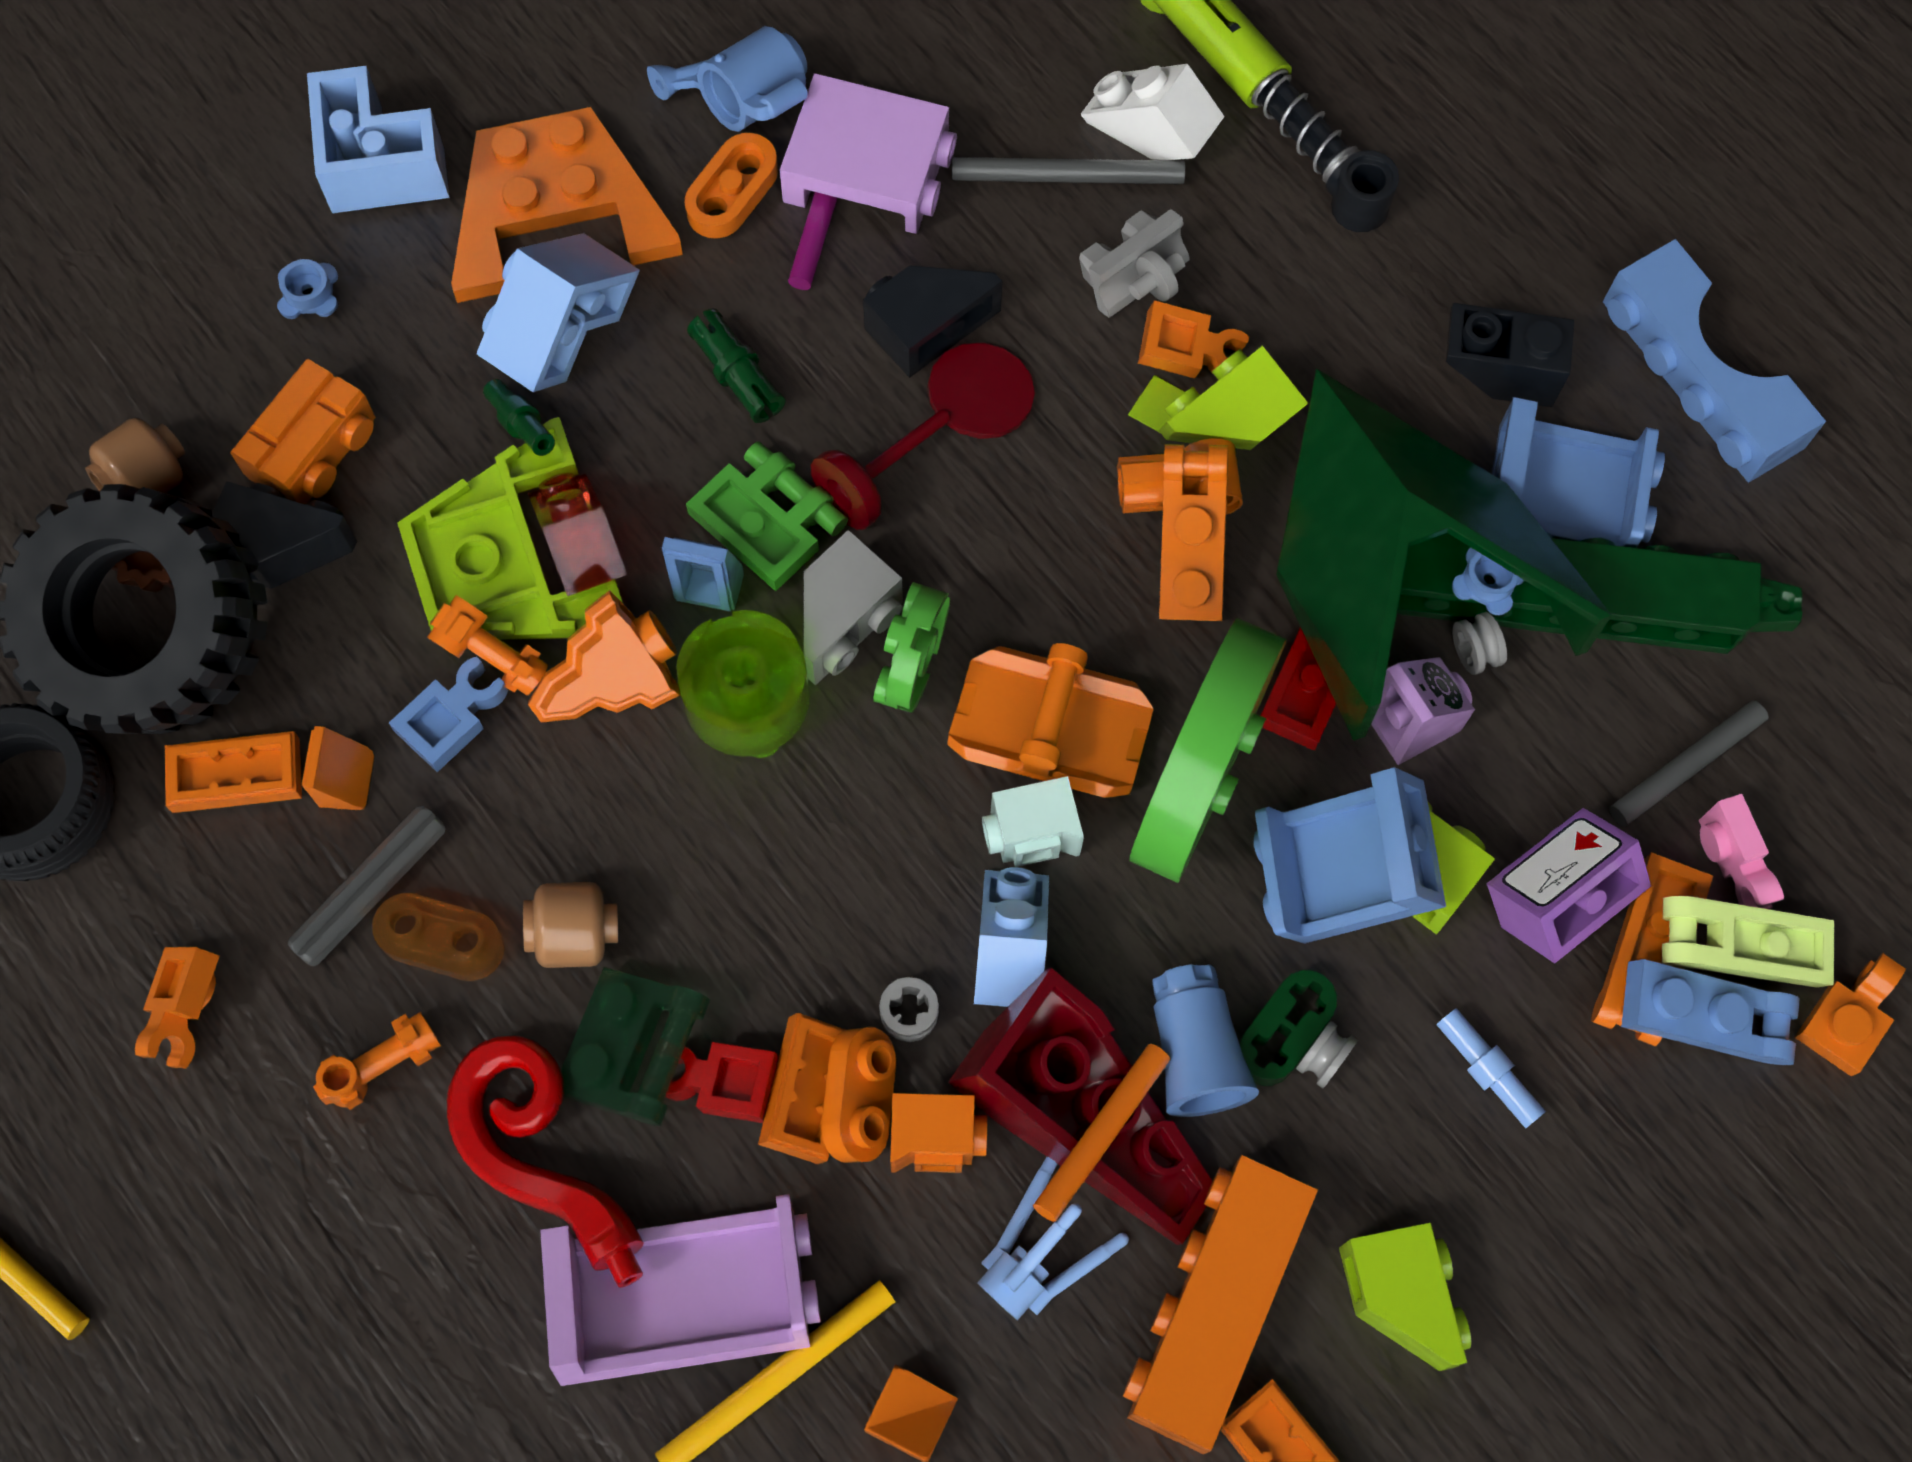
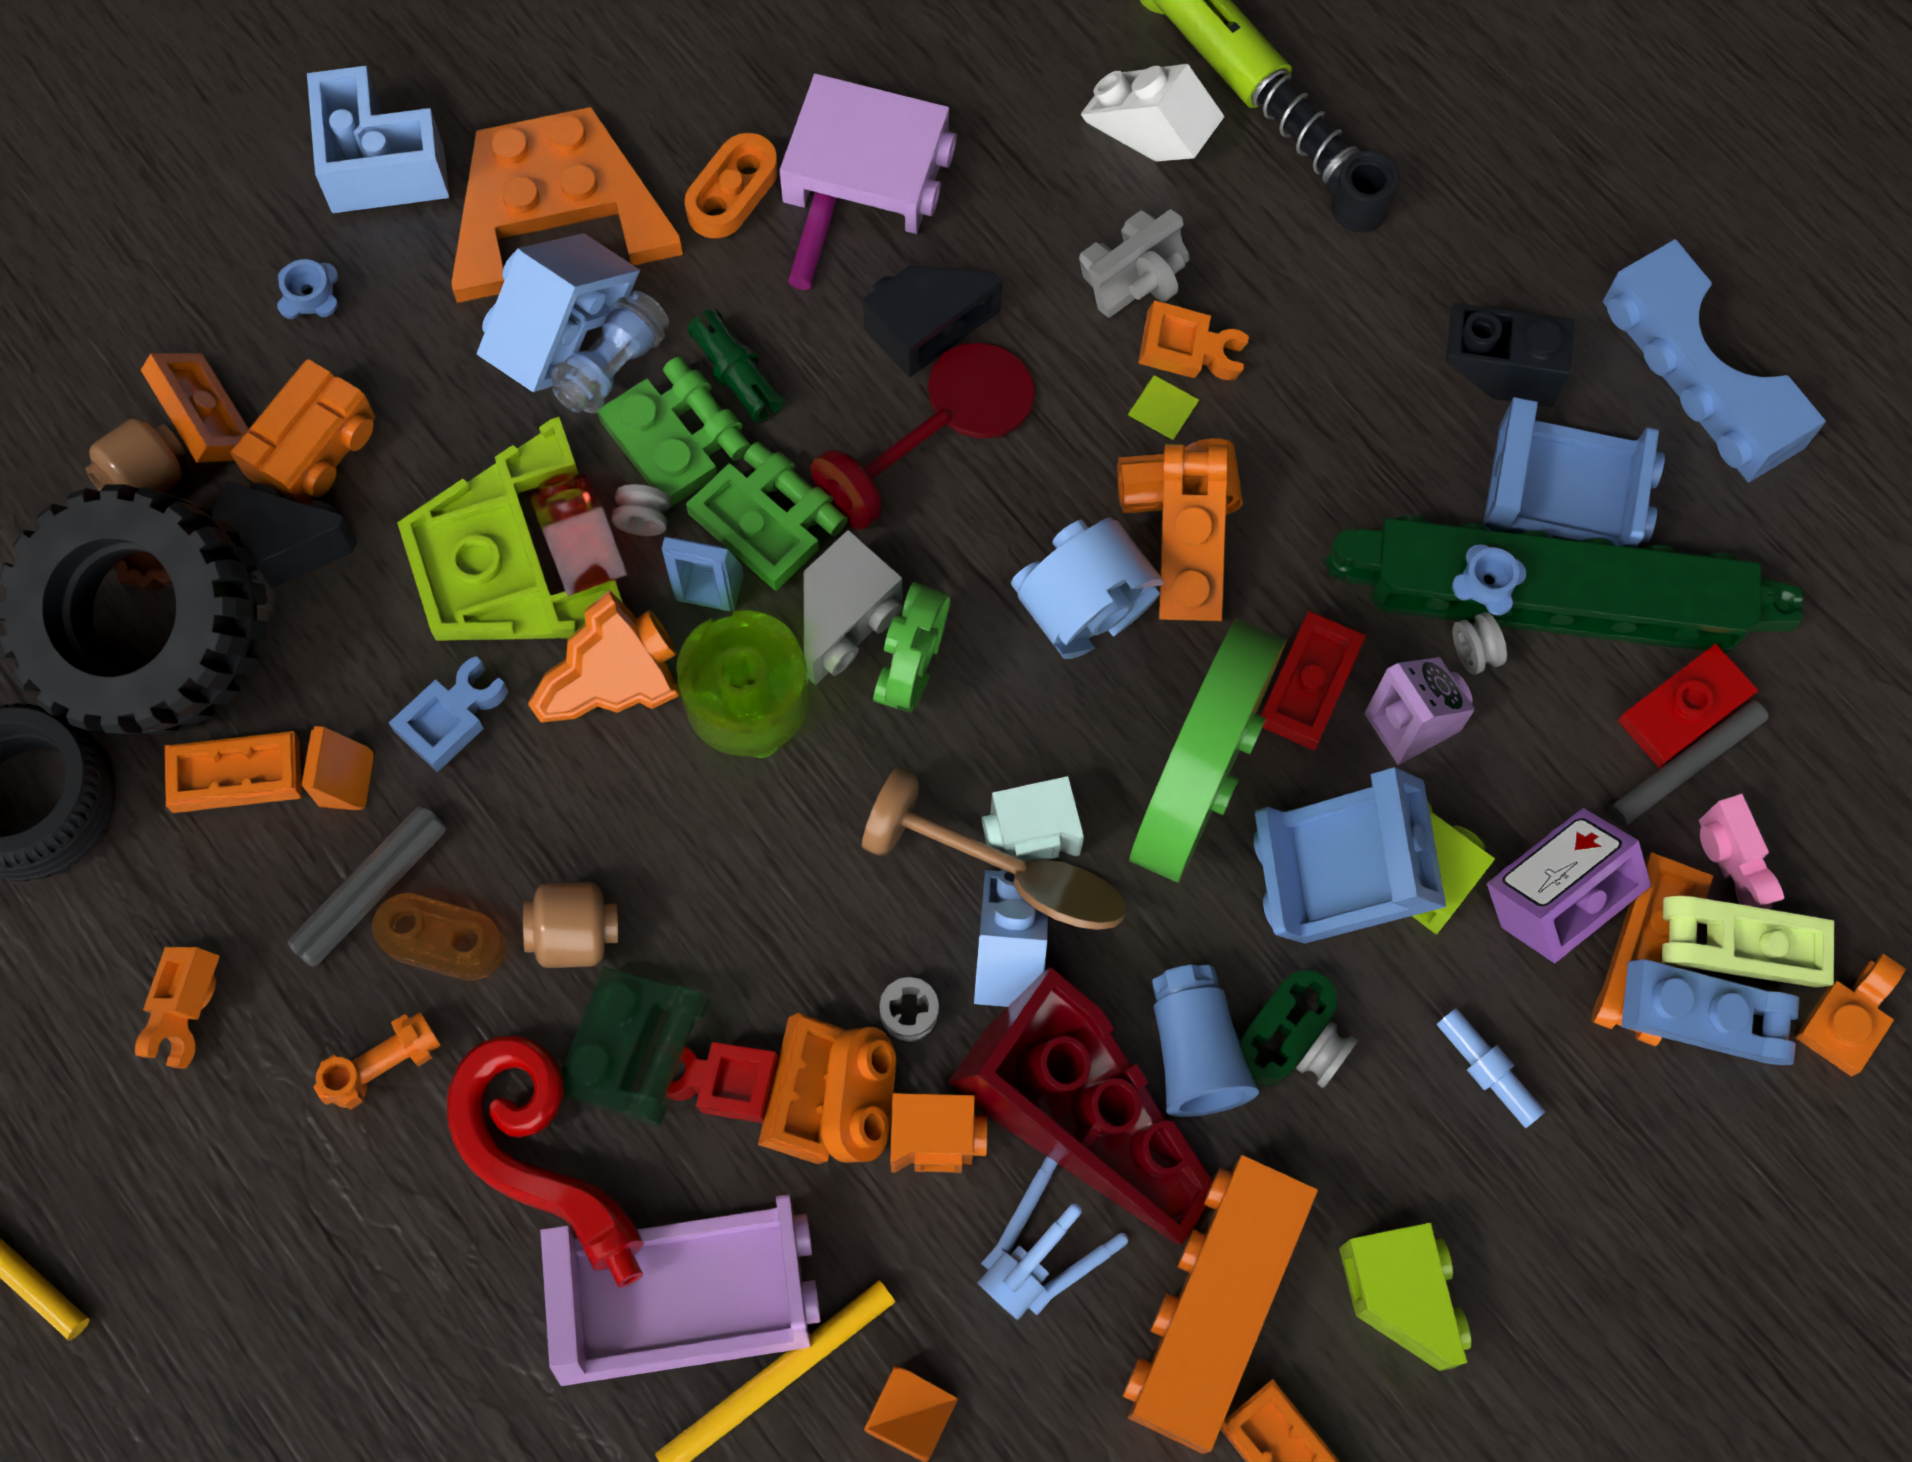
(195, 404): none -> orange plate
(459, 628): orange bar -> none
(519, 417): dark green bar -> none
(627, 333): none -> clear piece
(641, 510): none -> light grey bush
(659, 443): none -> bright green plate
(744, 82): medium blue piece -> none
(1047, 885): none -> medium nougat piece
(1052, 719): orange shield -> none
(1068, 170): dark grey bar -> none
(1087, 585): none -> light blue brick
(1101, 1133): orange bar -> none
(1241, 407): lime slope -> none
(1356, 506): dark green windscreen -> none
(1687, 705): none -> red plate

